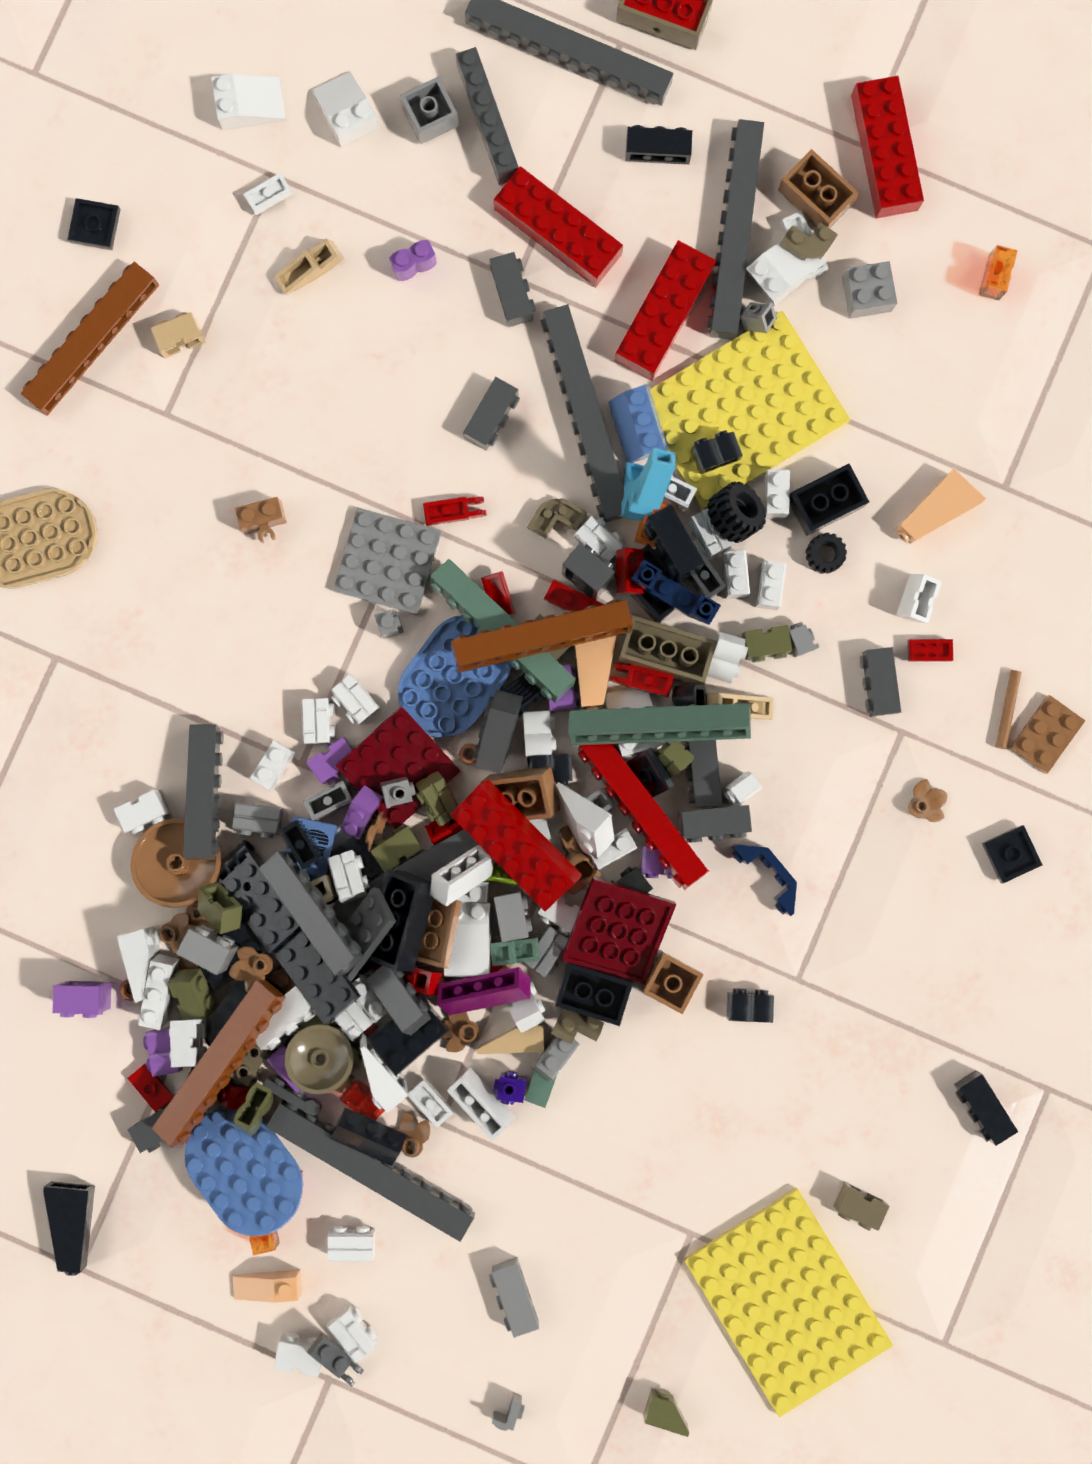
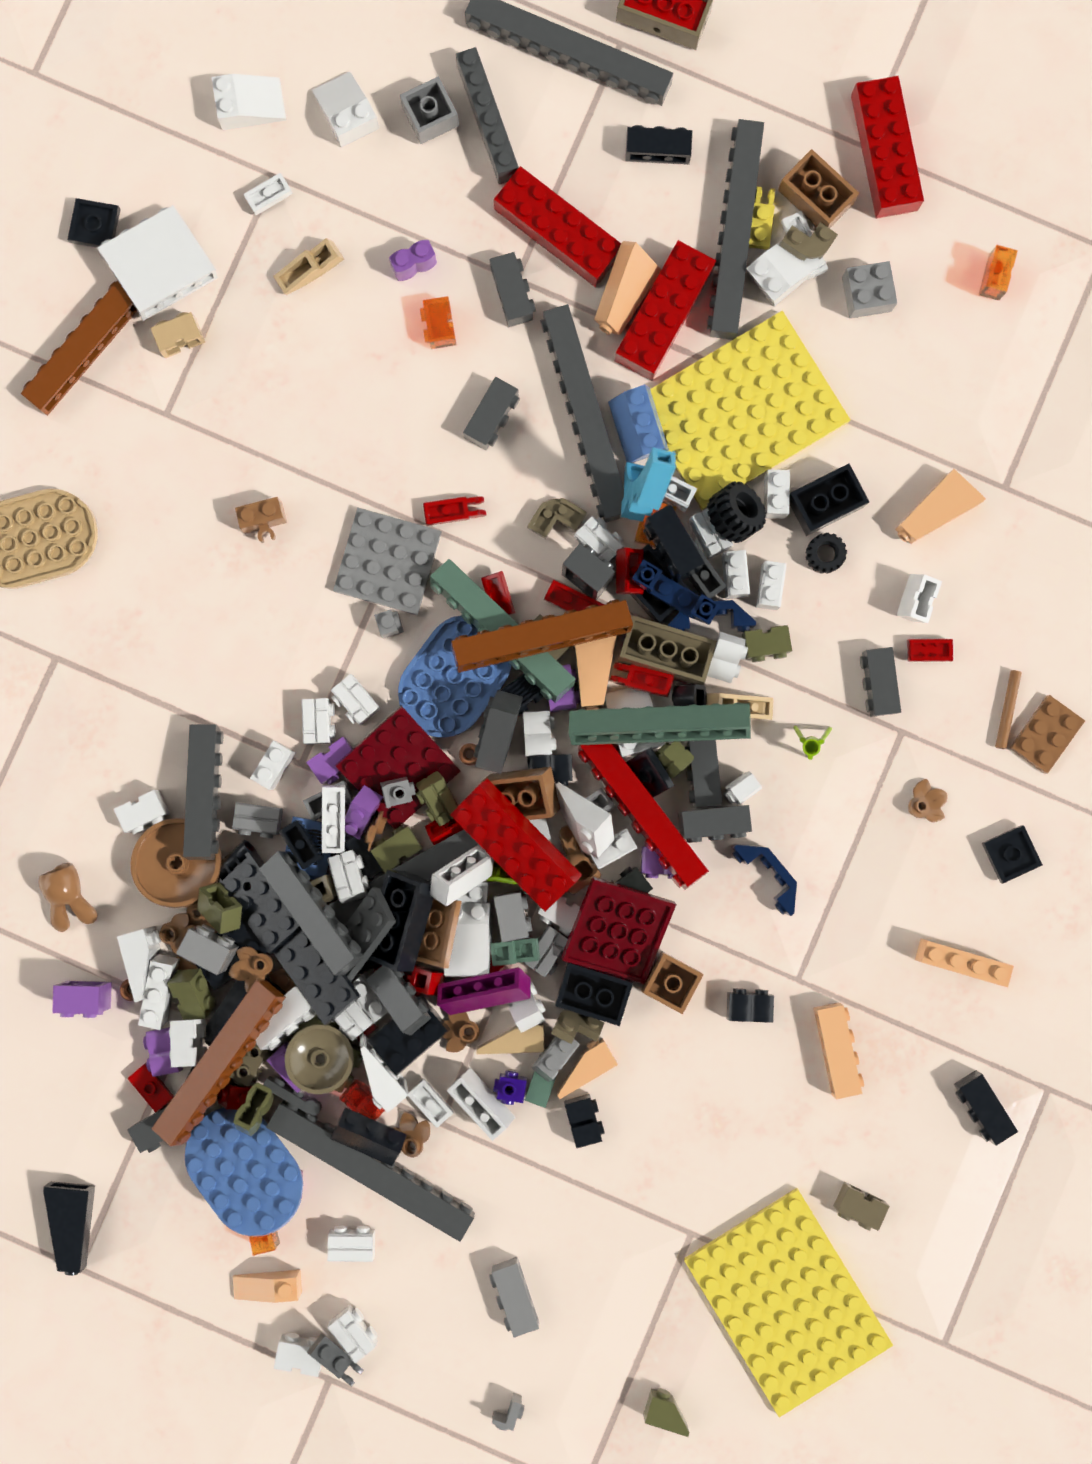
(61, 888): none -> medium nougat piece
(158, 262): none -> white panel
(333, 818): none -> white plate
(437, 314): none -> clear orange brick
(583, 1121): none -> black piece
(592, 1063): none -> light nougat slope
(626, 287): none -> light nougat slope
(716, 452): black brick -> none
(739, 618): none -> dark blue slope
(758, 317): light grey brick -> none
(762, 221): none -> light yellow hinge
(802, 639): light grey brick -> none
(811, 744): none -> lime plant
(838, 1051): none -> light nougat brick
(964, 963): none -> light nougat brick

